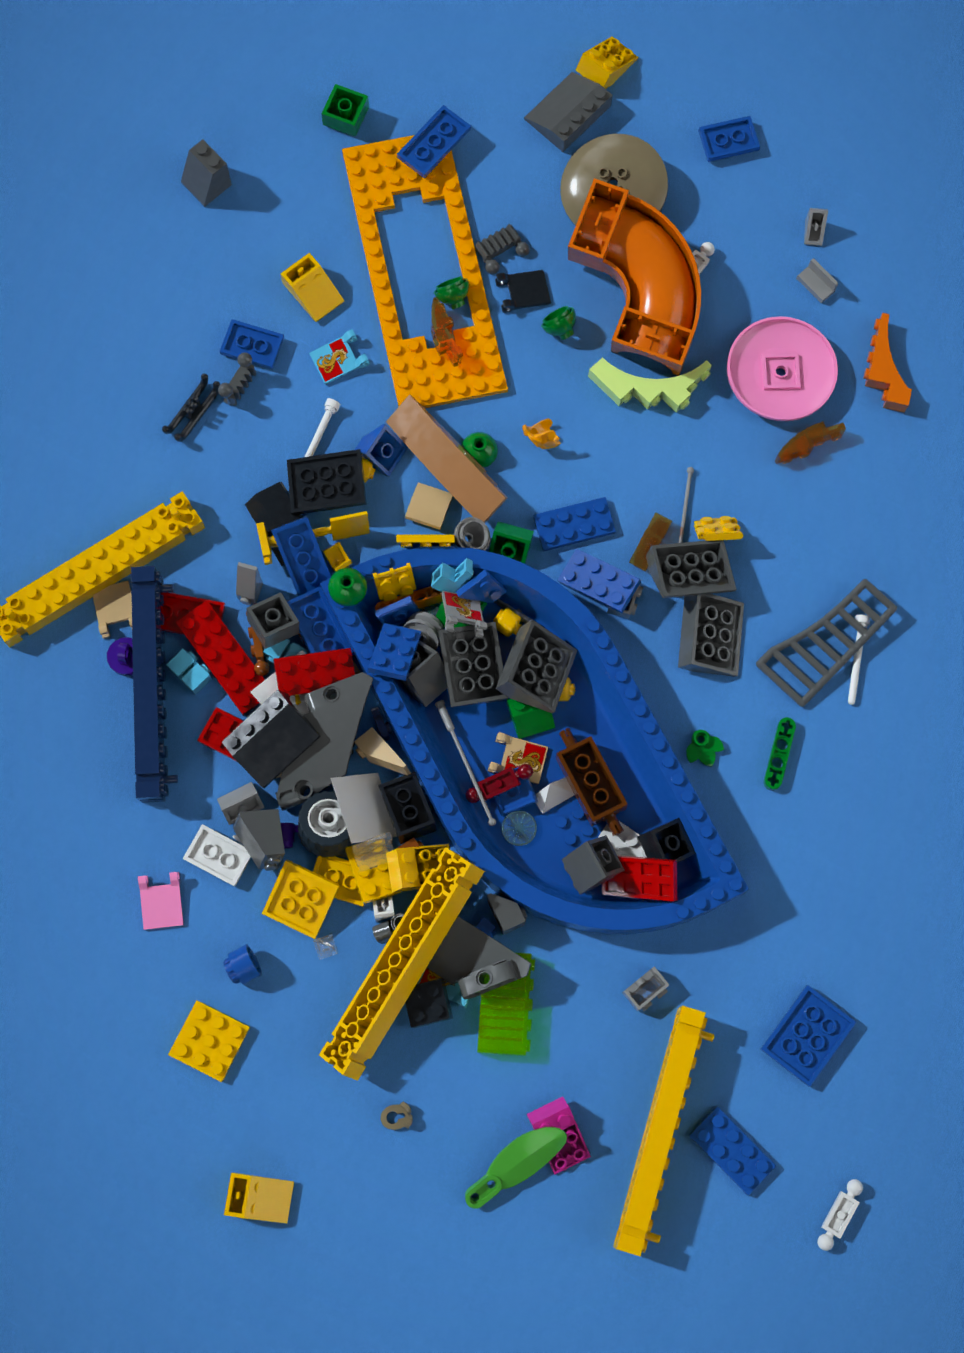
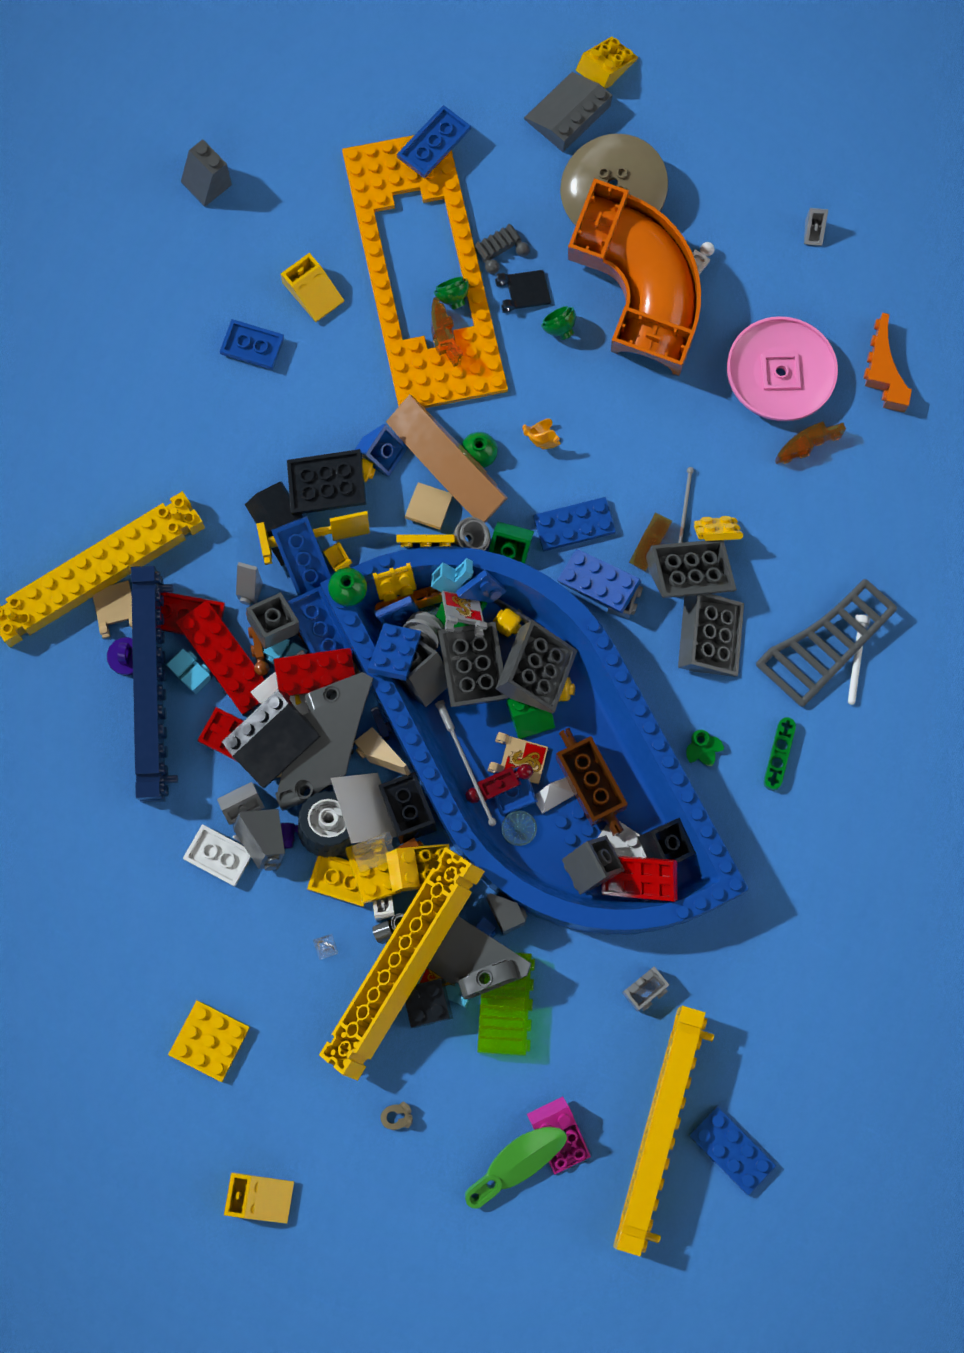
(161, 903): bright pink flag -> none
(192, 409): black piece -> none
(232, 390): dark grey gear -> none
(242, 965): blue piece -> none
(300, 899): yellow plate -> none
(331, 407): white piece -> none
(337, 358): flag -> none
(345, 110): green brick -> none
(649, 392): yellowish green arch -> none
(729, 138): blue plate -> none
(808, 1035): blue plate -> none
(817, 281): light grey panel -> none
(840, 1215): white plate -> none

